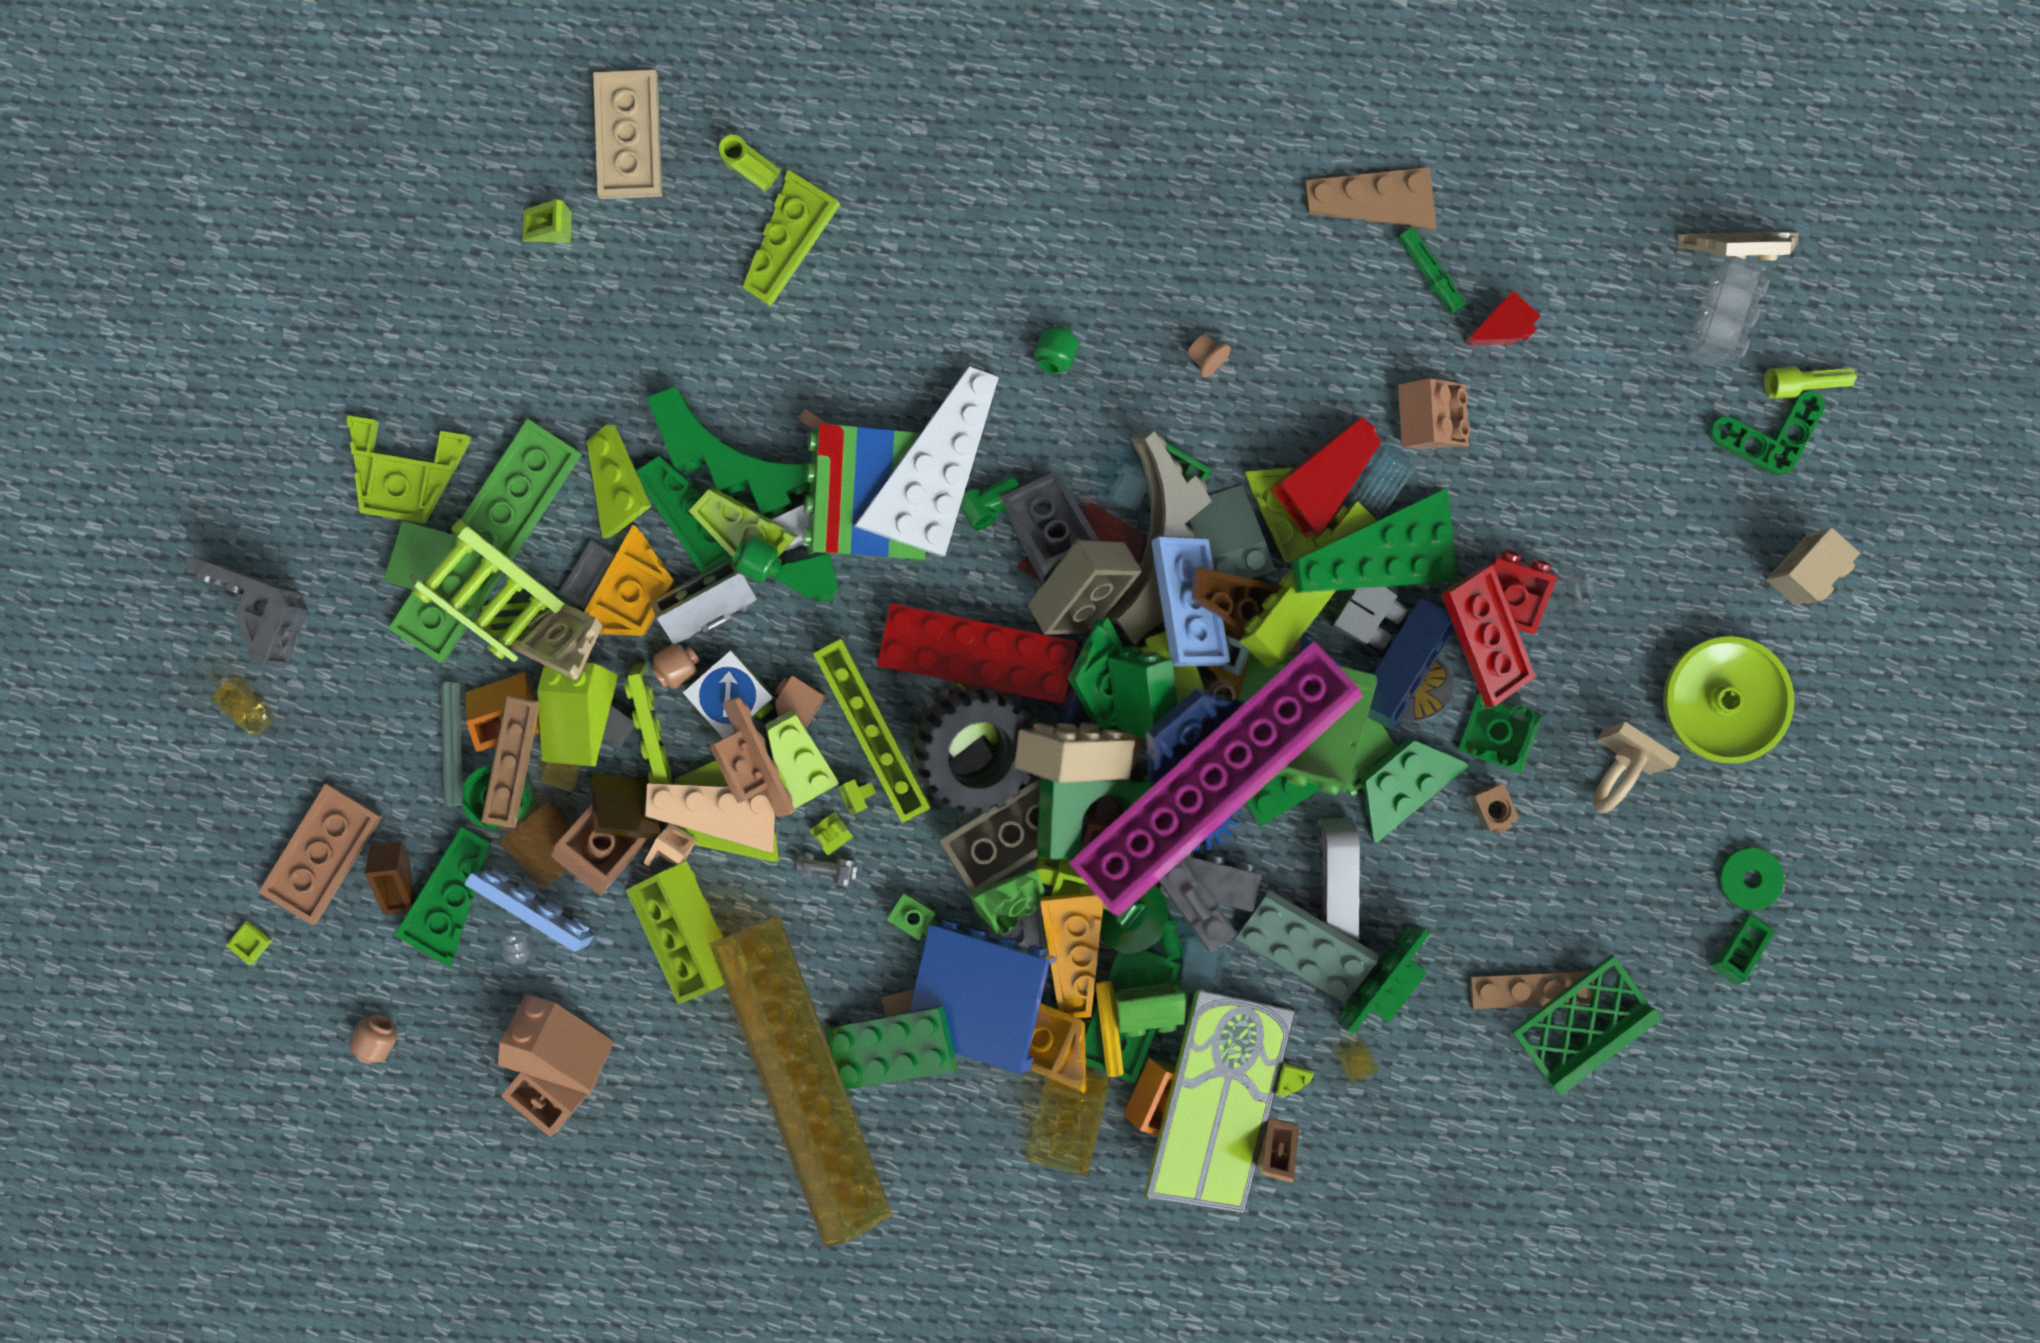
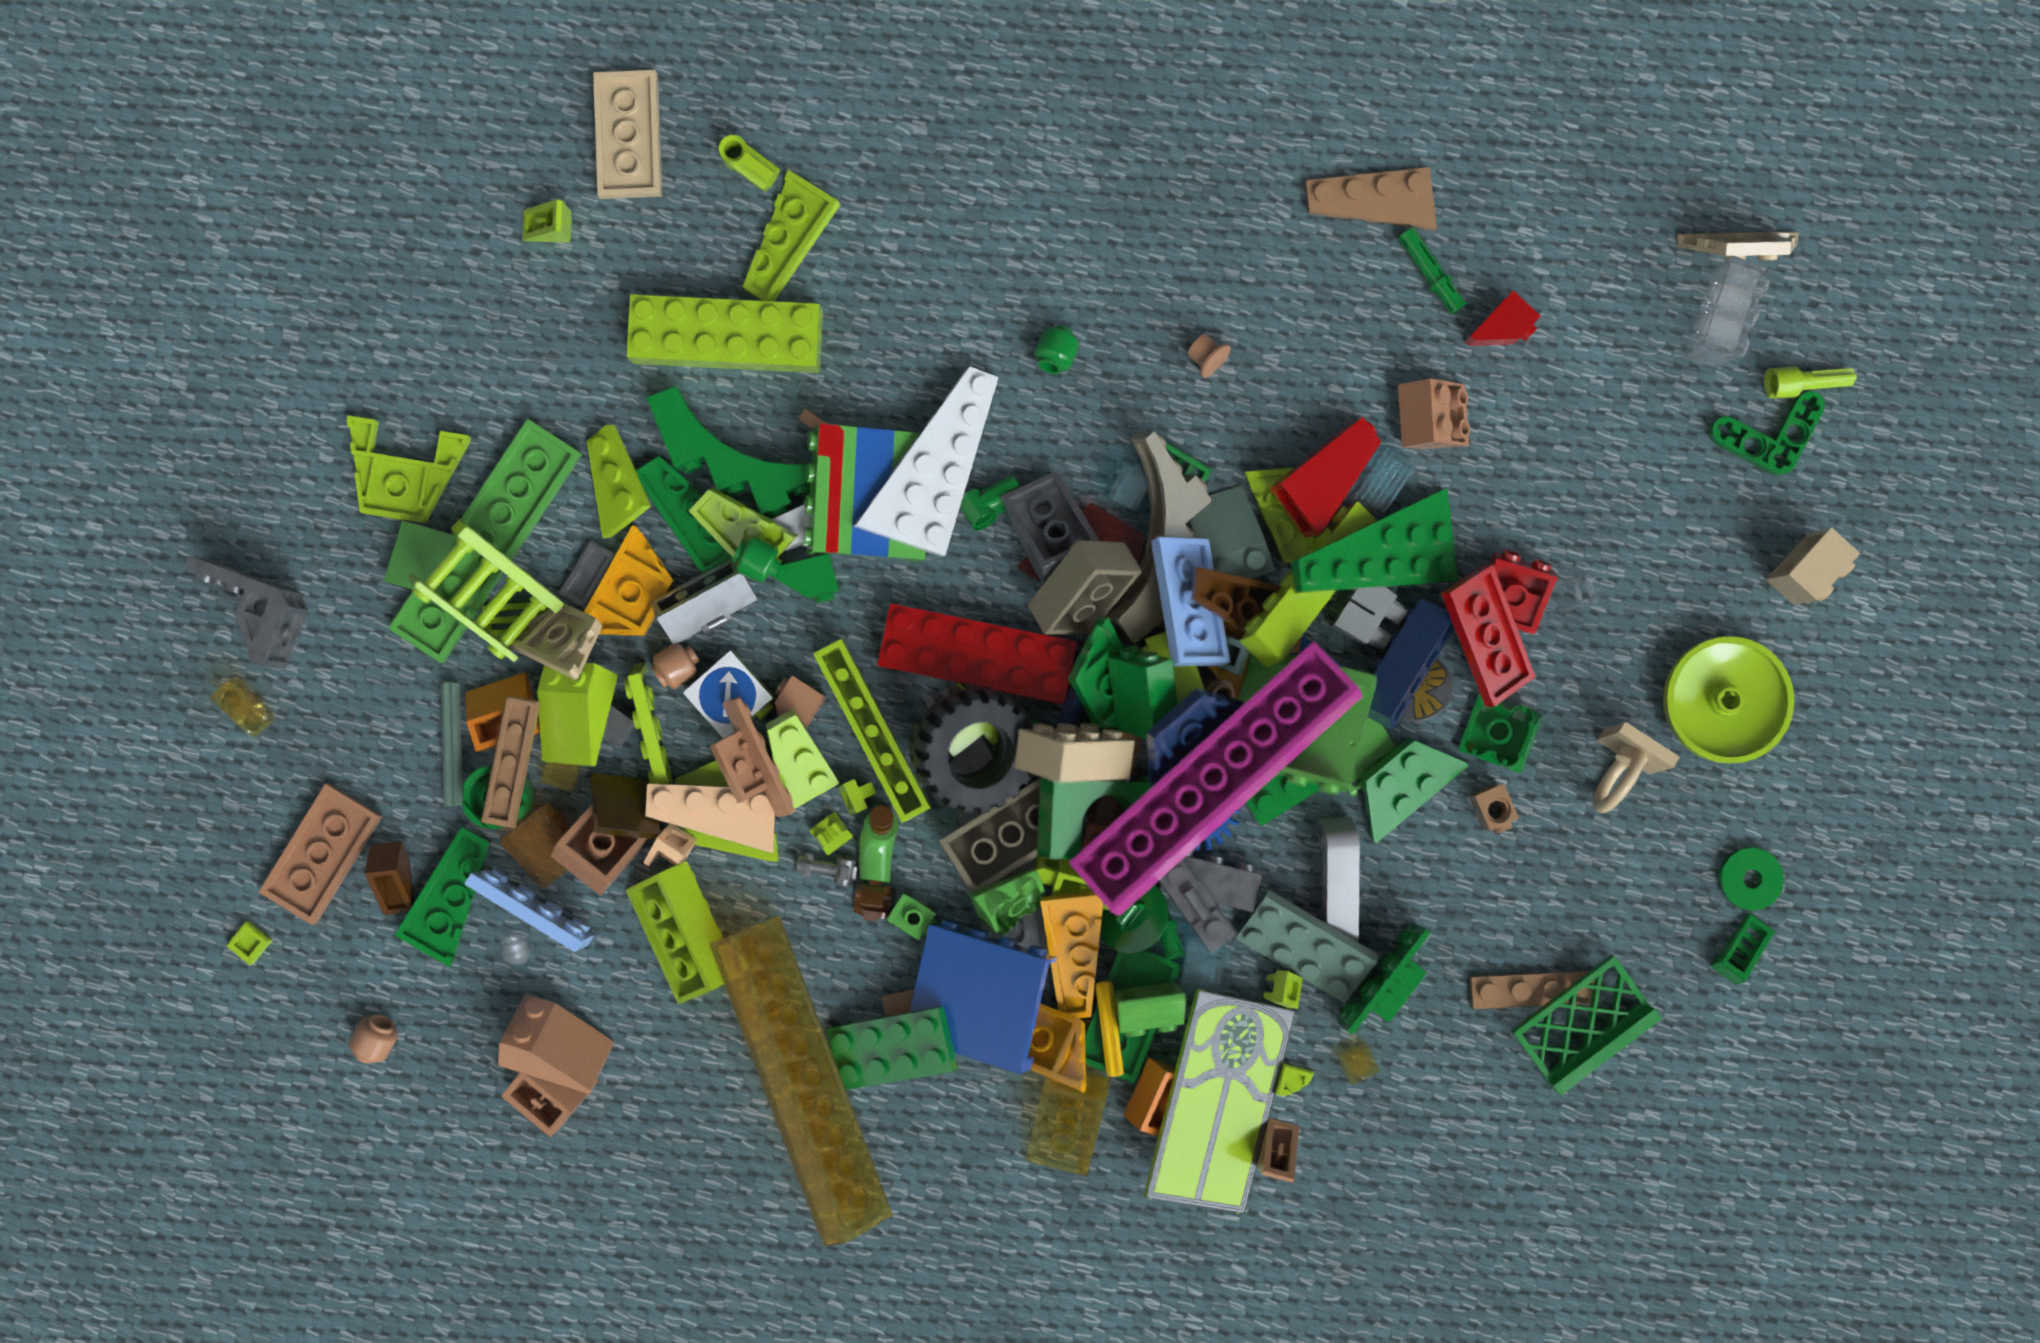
(724, 333): none -> lime brick
(875, 862): none -> piece
(1286, 989): none -> lime tile

